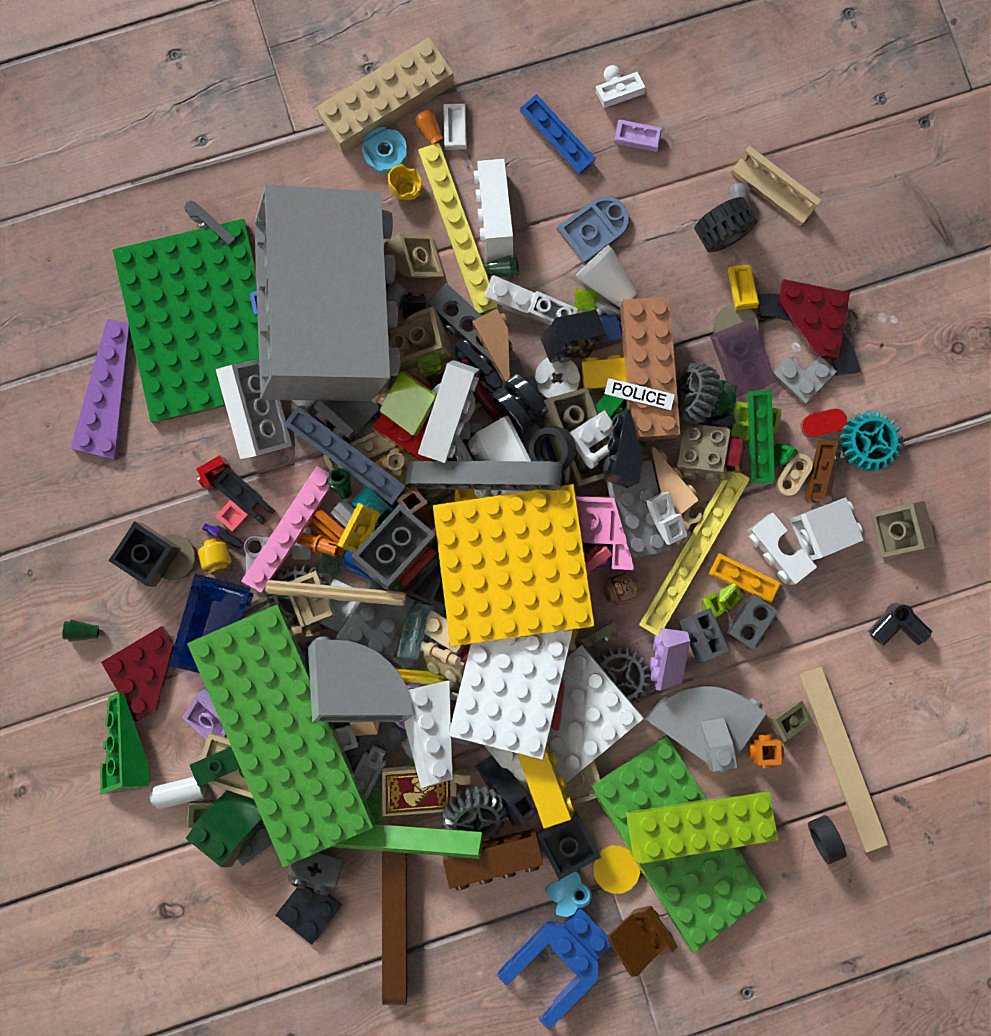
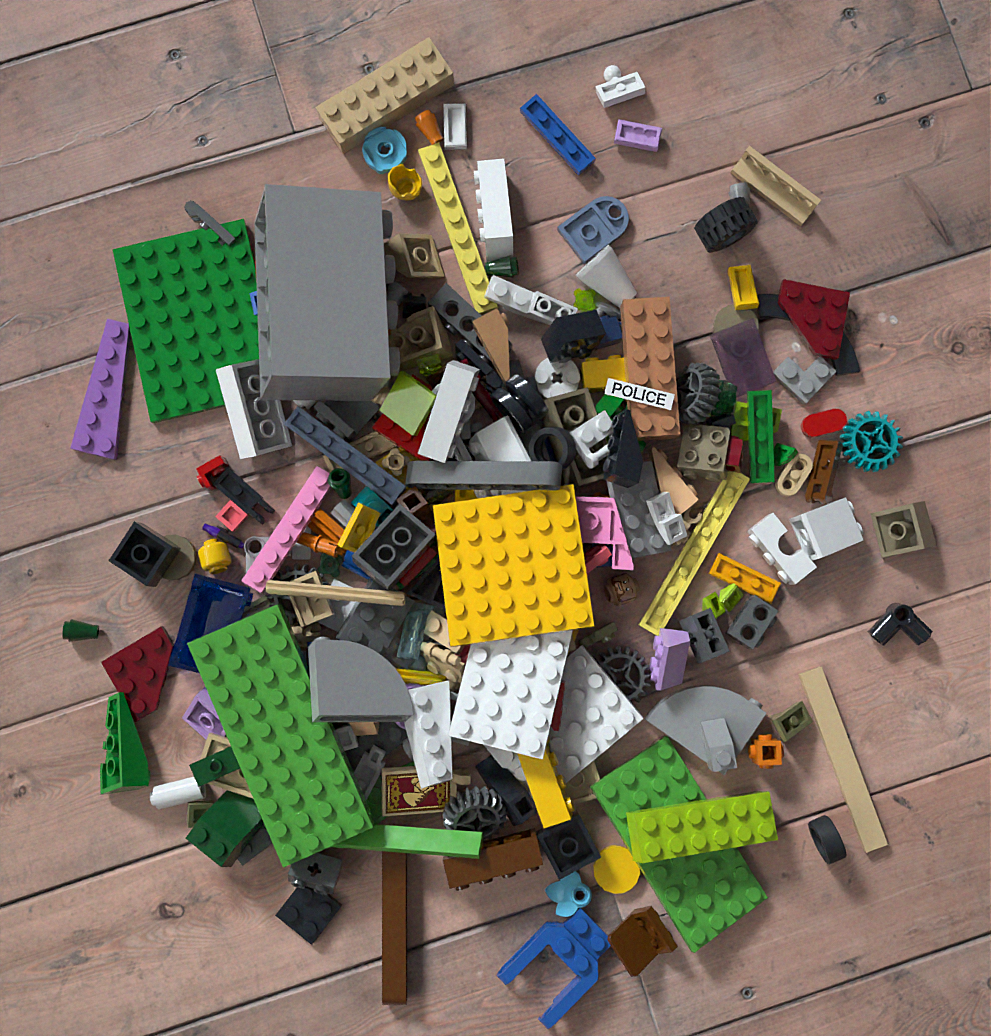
(419, 665): none -> dark grey hinge

